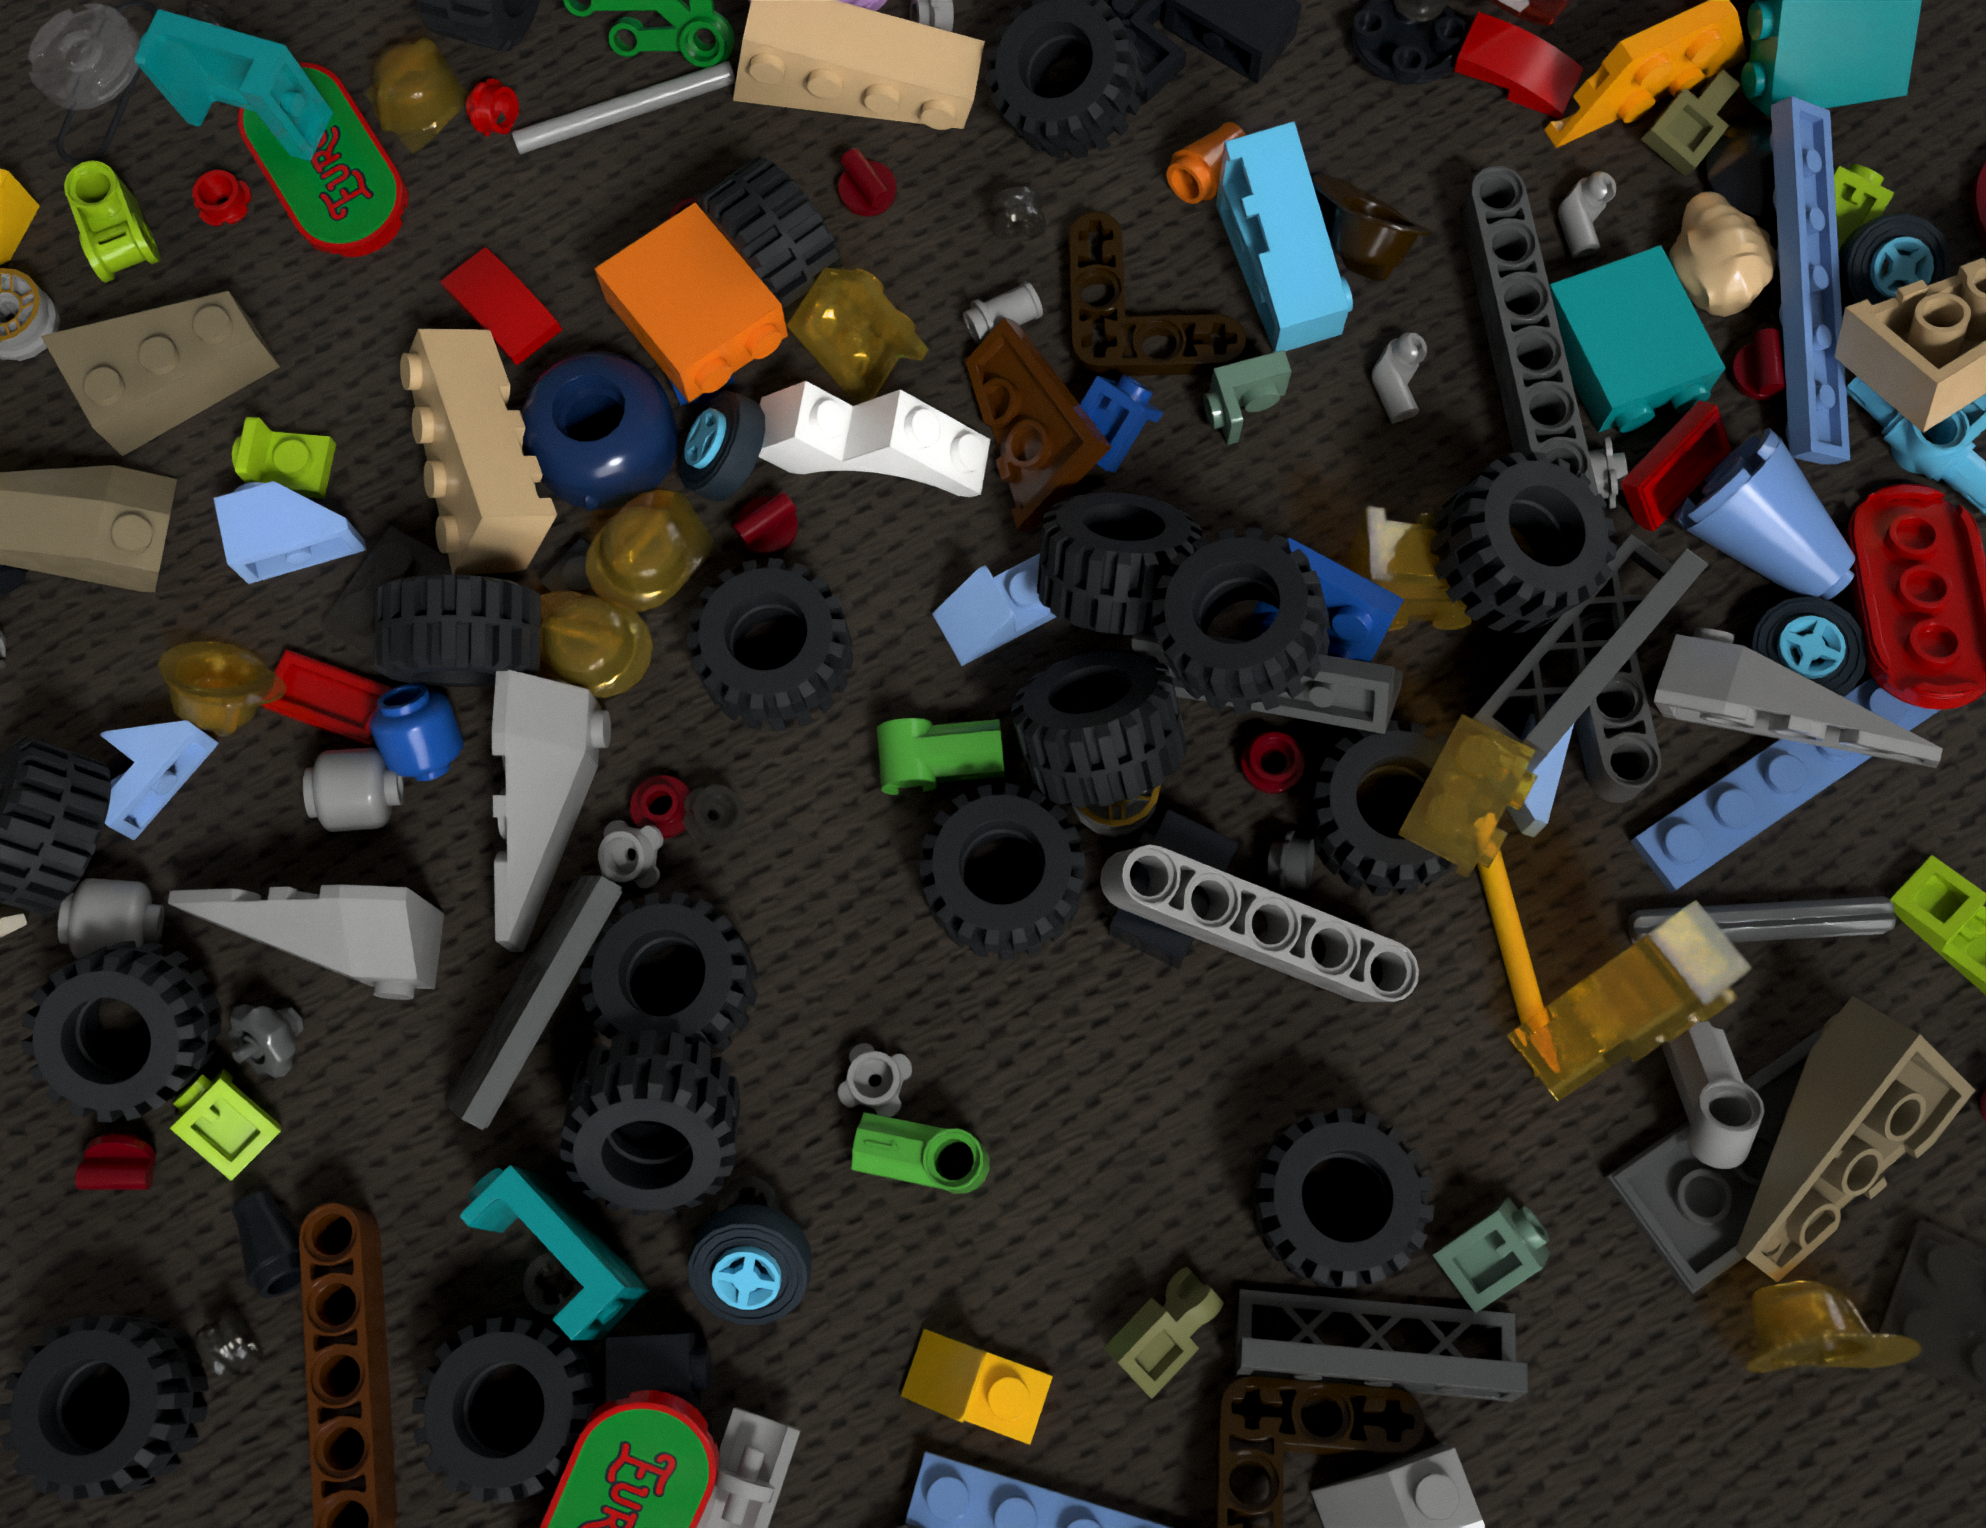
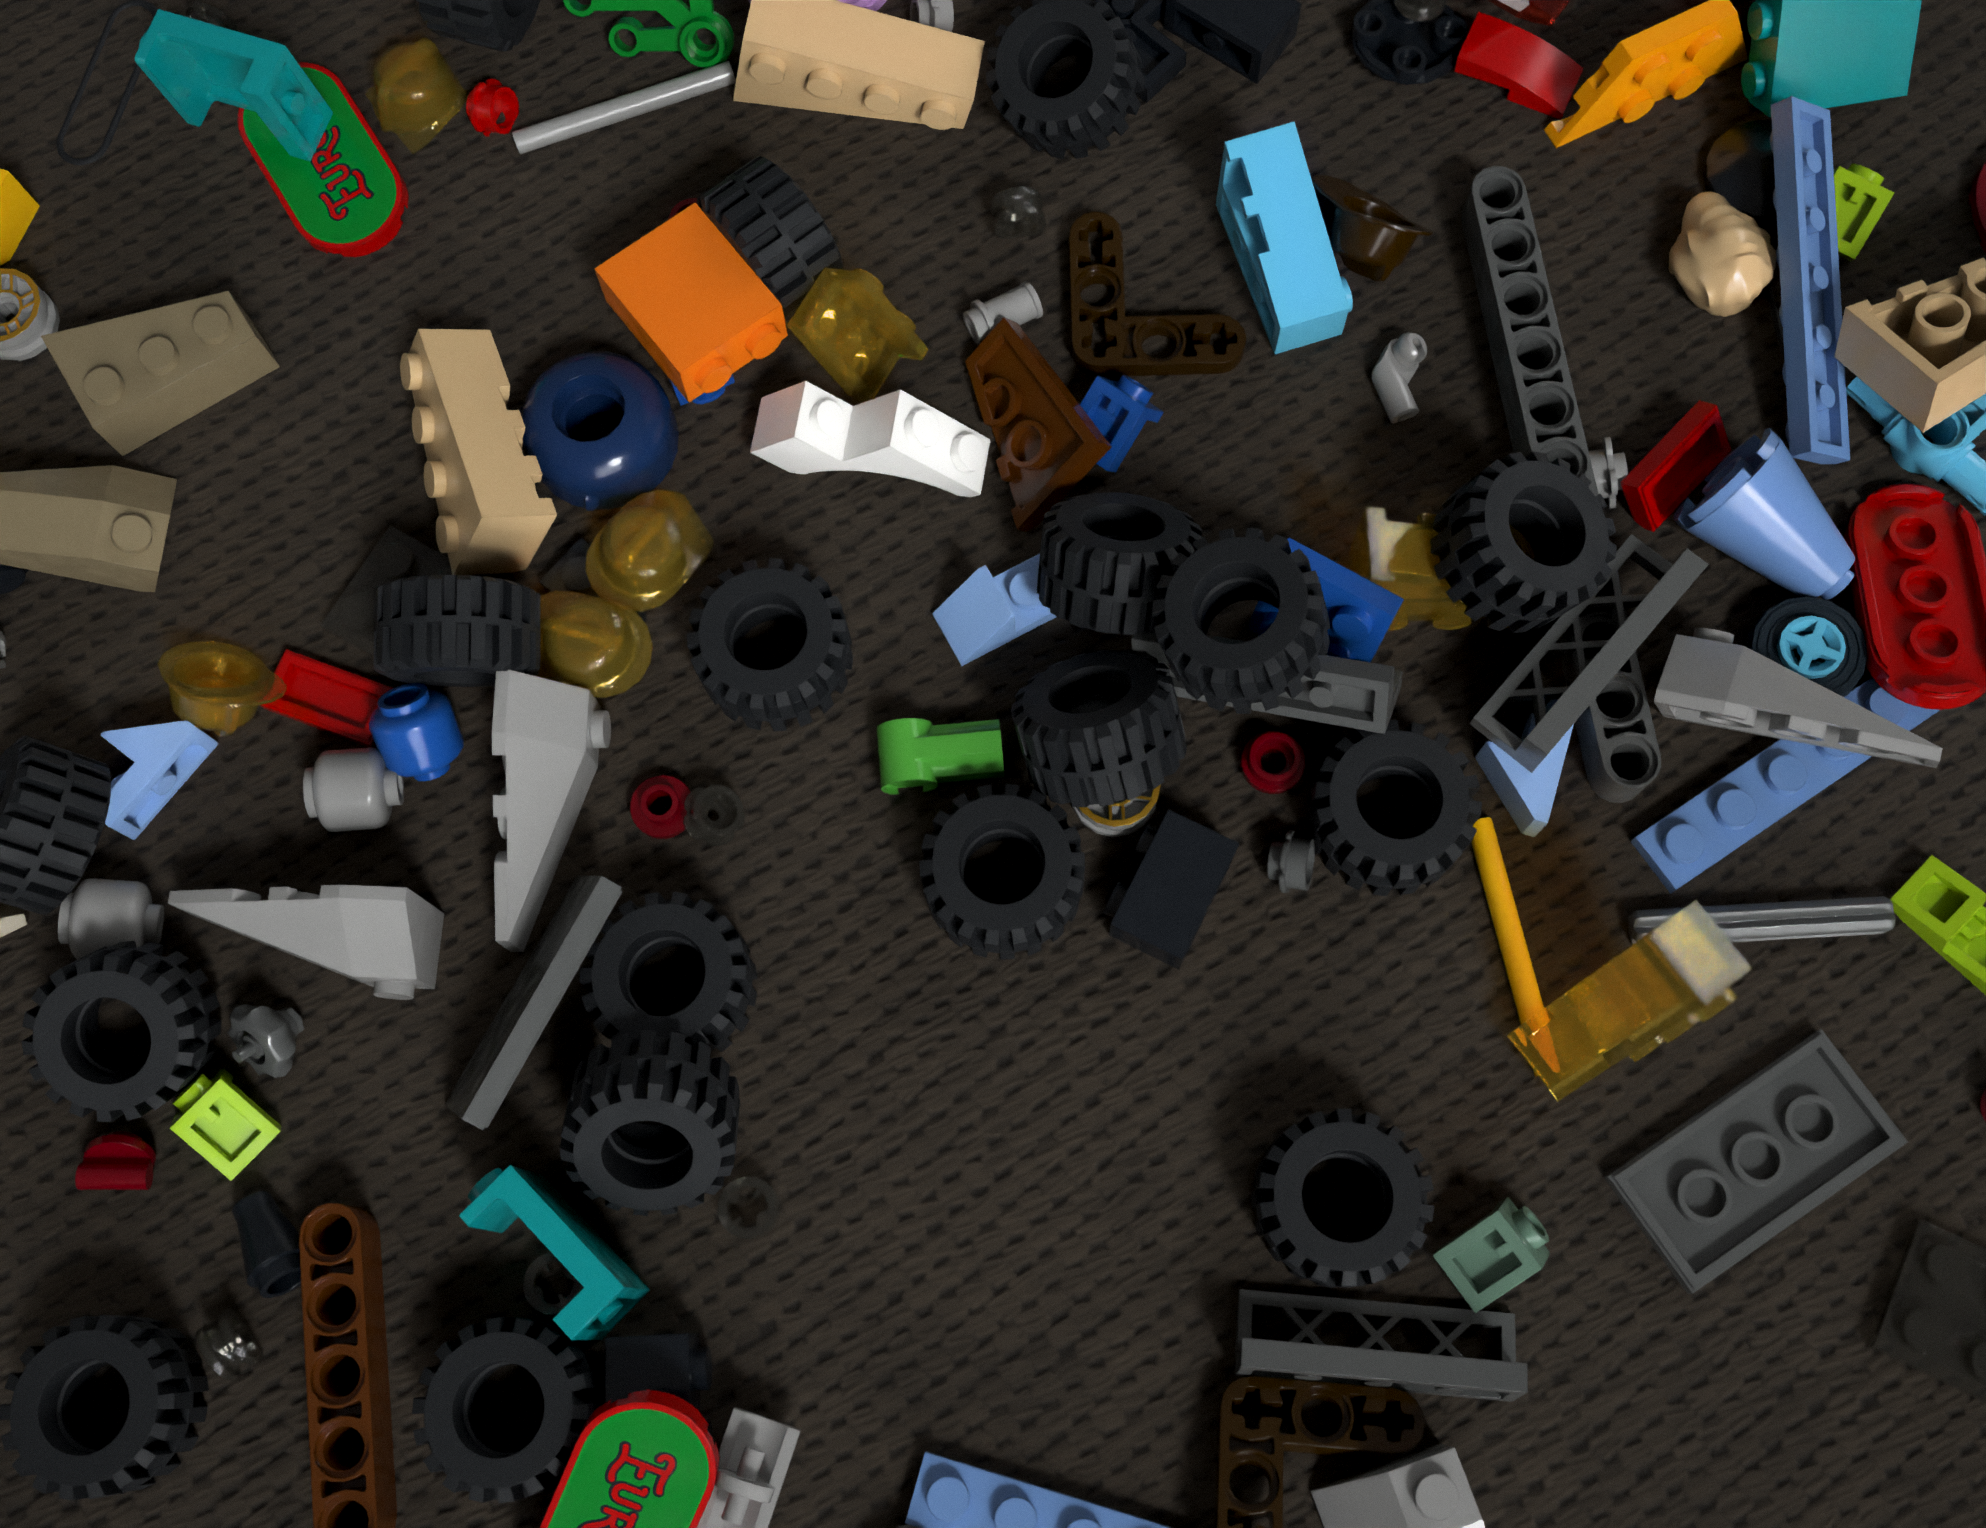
(94, 68): clear tile -> none
(108, 220): lime piece -> none
(212, 188): red plate -> none
(280, 531): light blue slope -> none
(289, 459): lime bracket -> none
(502, 305): red slope -> none
(614, 858): light grey plate -> none
(722, 446): black wheel -> none
(725, 1269): black wheel -> none
(767, 524): dark red plate -> none
(865, 185): dark red plate -> none
(868, 1062): light grey plate -> none
(914, 1153): bright green piece -> none
(976, 1386): yellow slope -> none
(1158, 1337): olive plate -> none
(1197, 167): orange cone -> none
(1247, 383): sand green bracket -> none
(1289, 922): light grey beam -> none
(1467, 795): clear yellow bracket -> none
(1581, 209): light grey arm -> none
(1634, 341): teal brick -> none
(1691, 124): olive plate -> none
(1713, 1094): light grey piece -> none
(1759, 367): dark red plate -> none
(1818, 1327): clear yellow piece -> none
(1856, 1110): dark tan wedge -> none
(1910, 246): black wheel -> none

